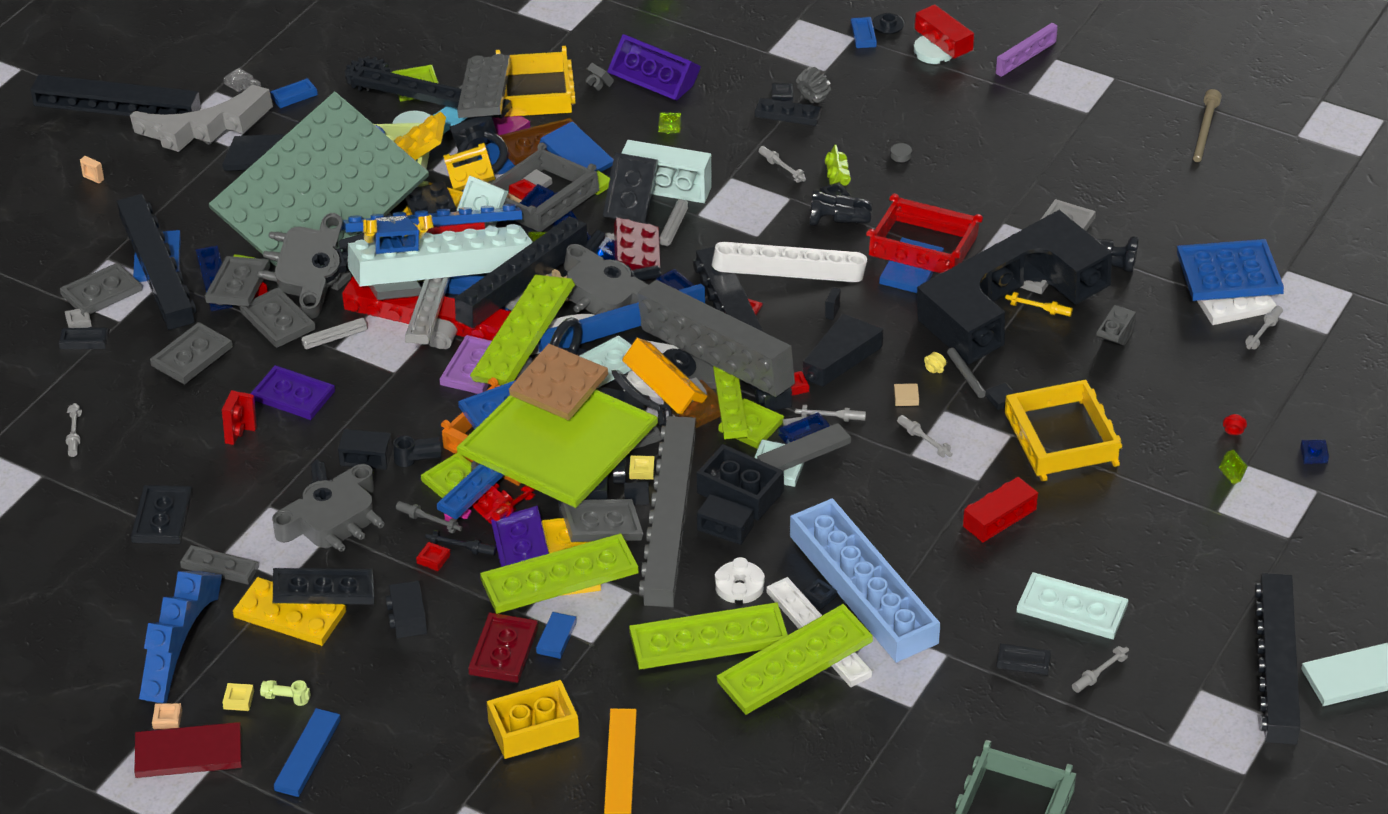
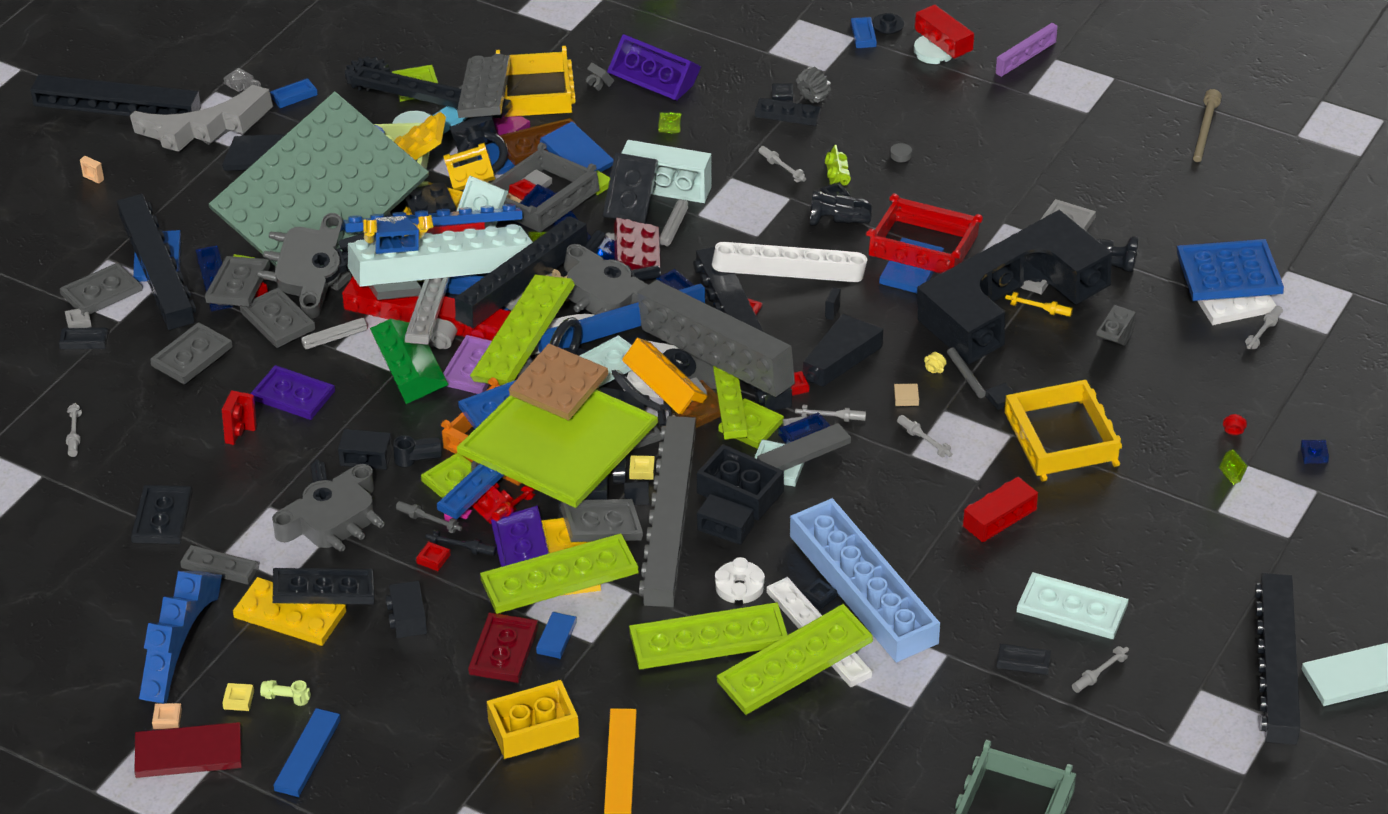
(409, 363): none -> green slope

